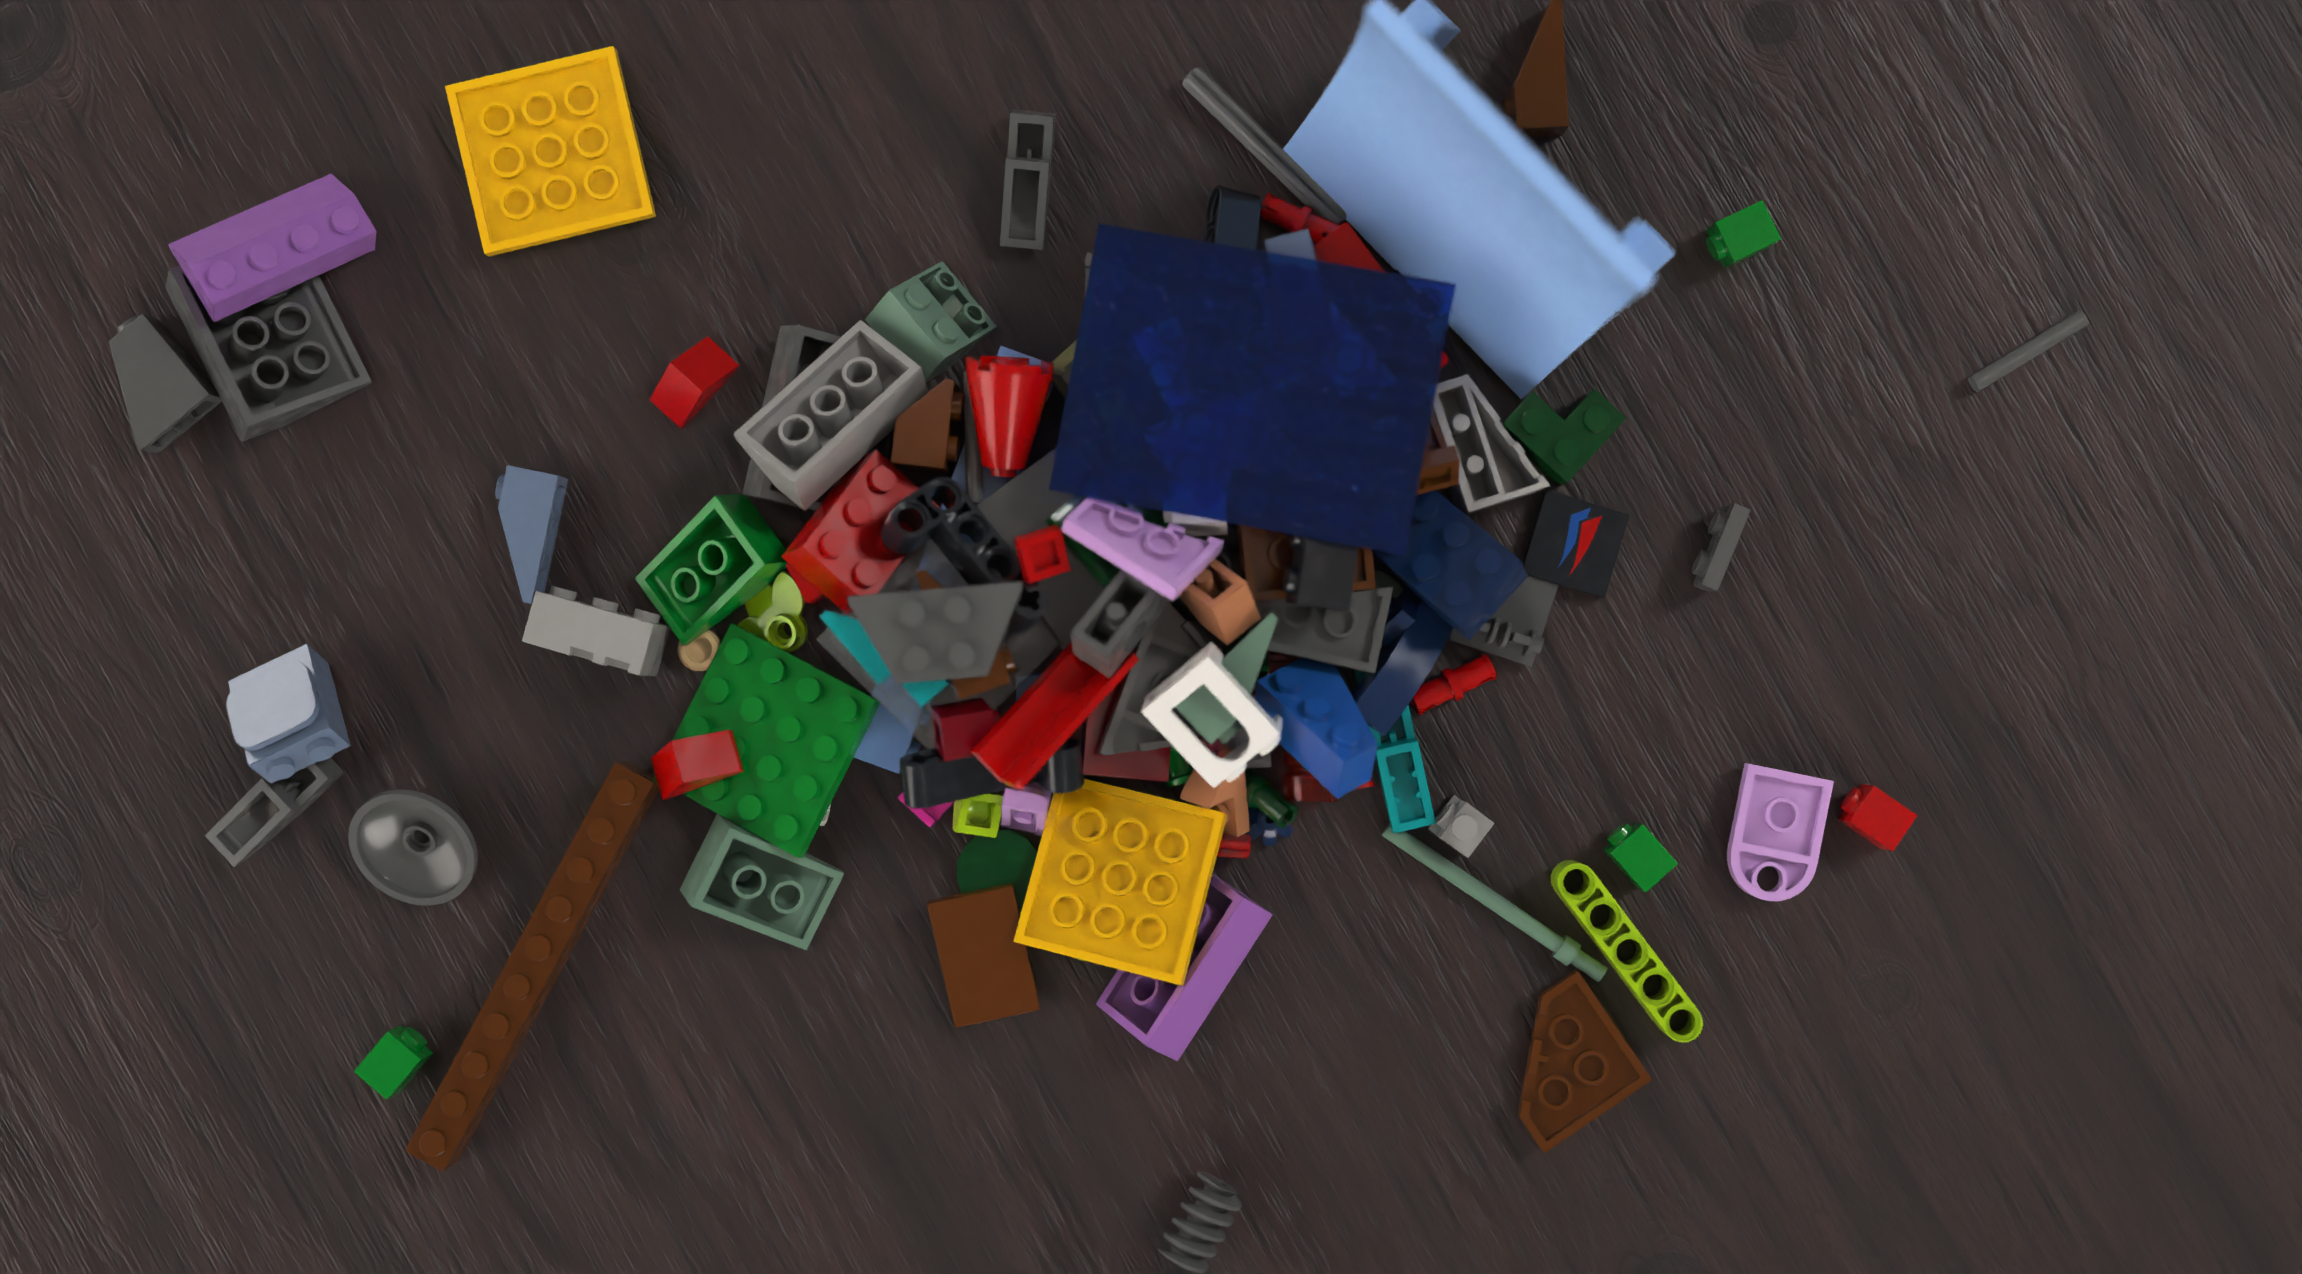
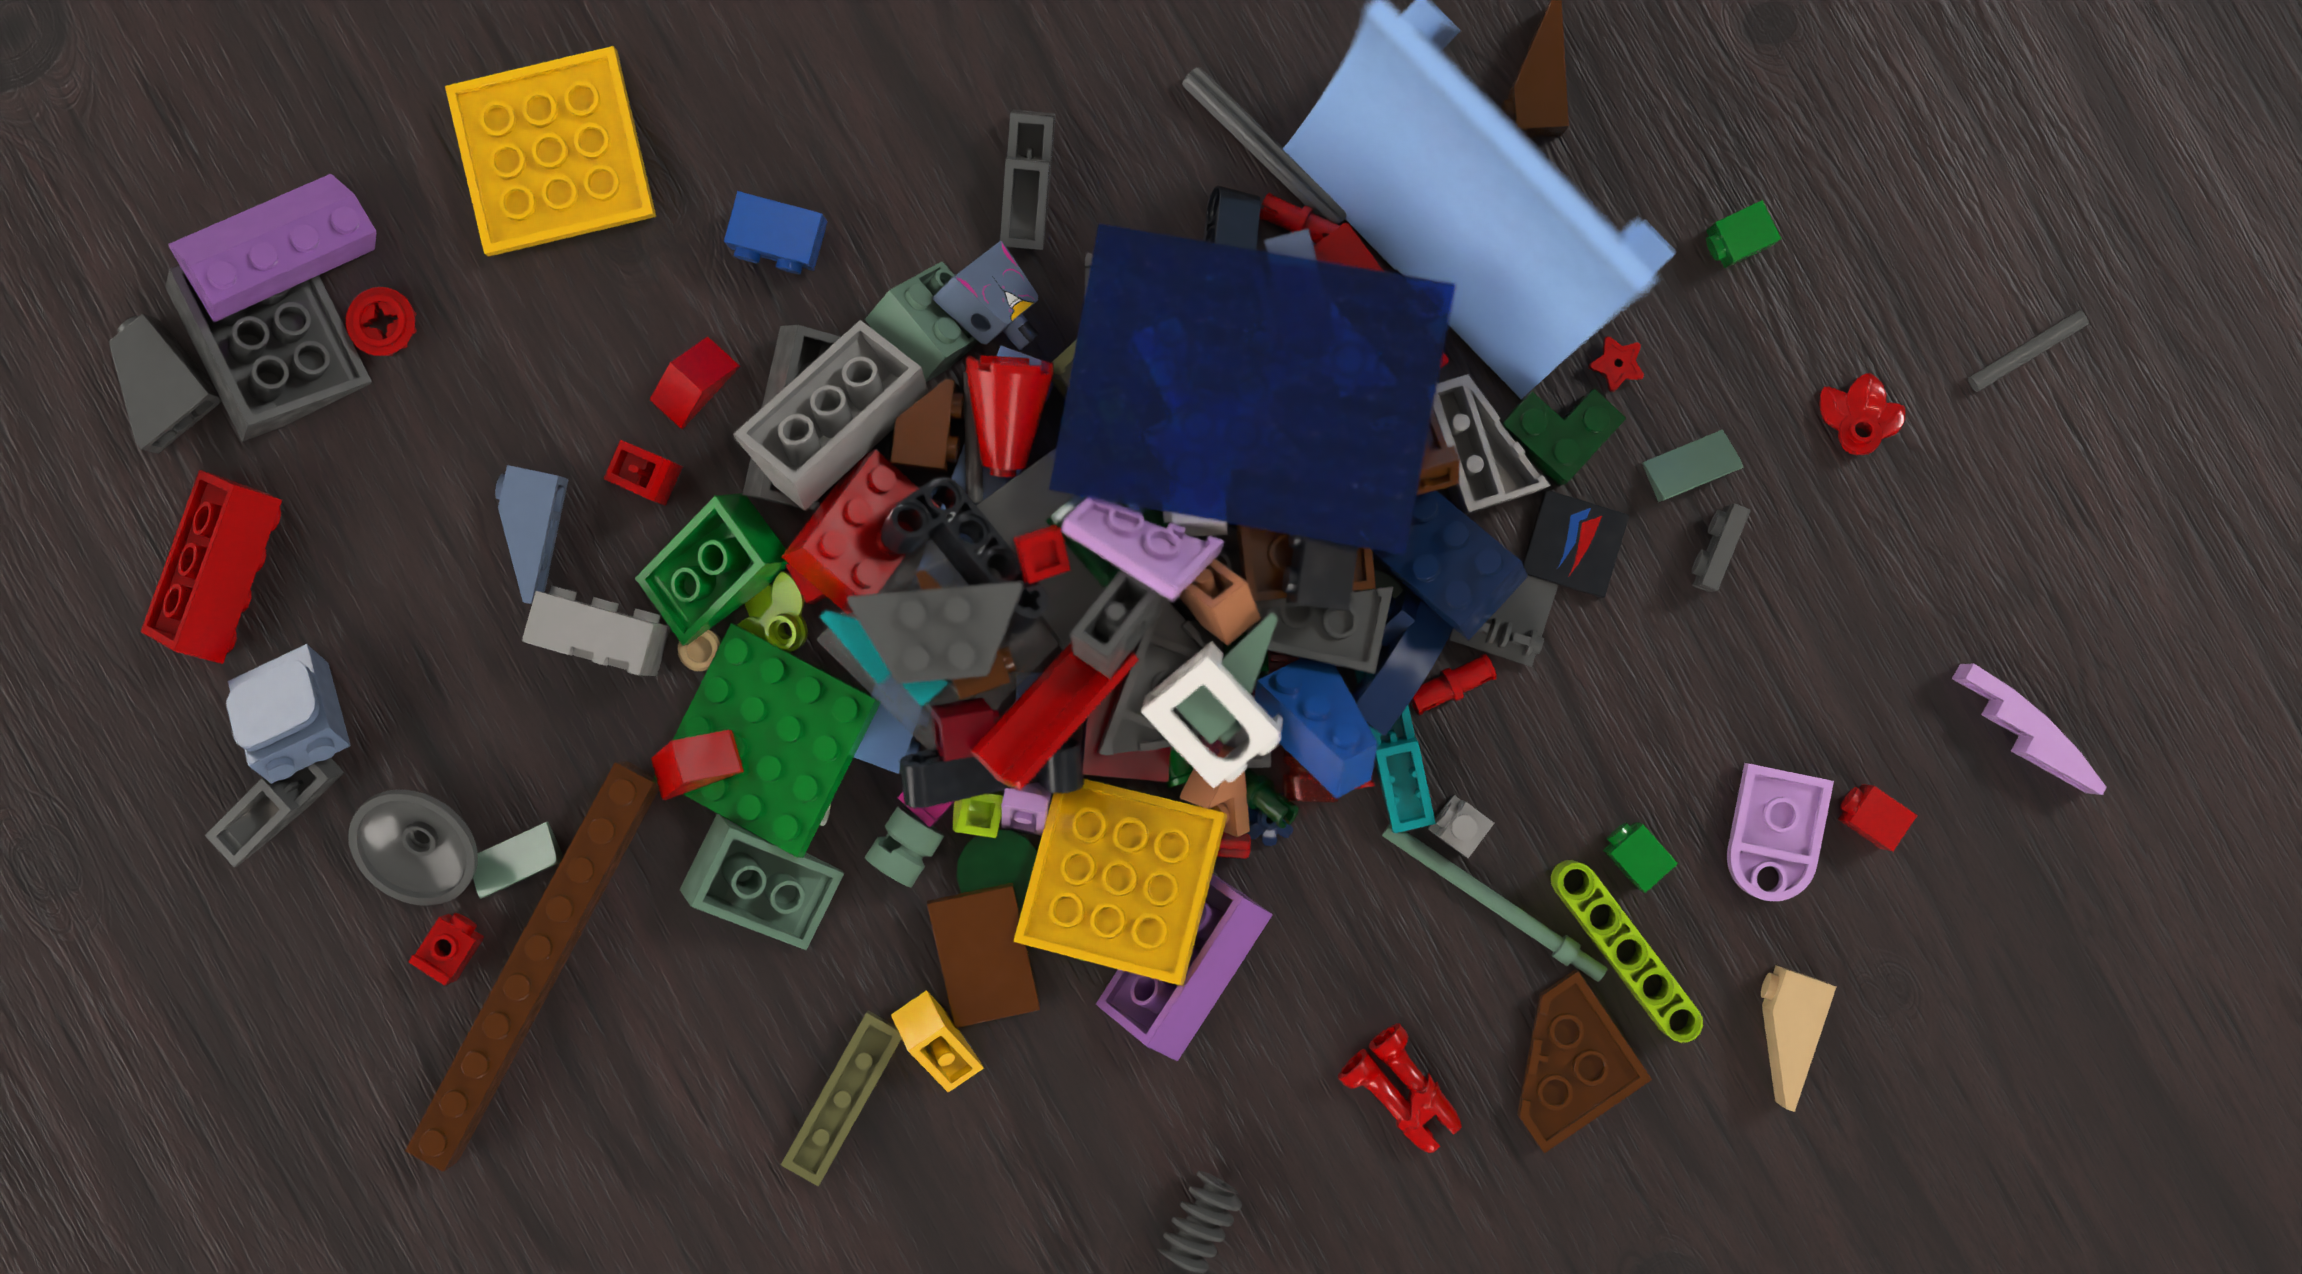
(211, 567): none -> red slope
(365, 310): none -> red gear
(394, 1061): green brick -> none
(464, 942): none -> red brick
(516, 860): none -> sand green slope
(643, 472): none -> red slope
(775, 232): none -> blue brick
(842, 1098): none -> olive plate
(904, 846): none -> sand green wheel
(936, 1042): none -> yellow slope
(991, 298): none -> sand blue torso
(1424, 1095): none -> red piece
(1616, 375): none -> red plate
(1692, 465): none -> sand green slope
(1793, 1021): none -> tan slope
(1863, 408): none -> red plate
(2038, 737): none -> lavender slope

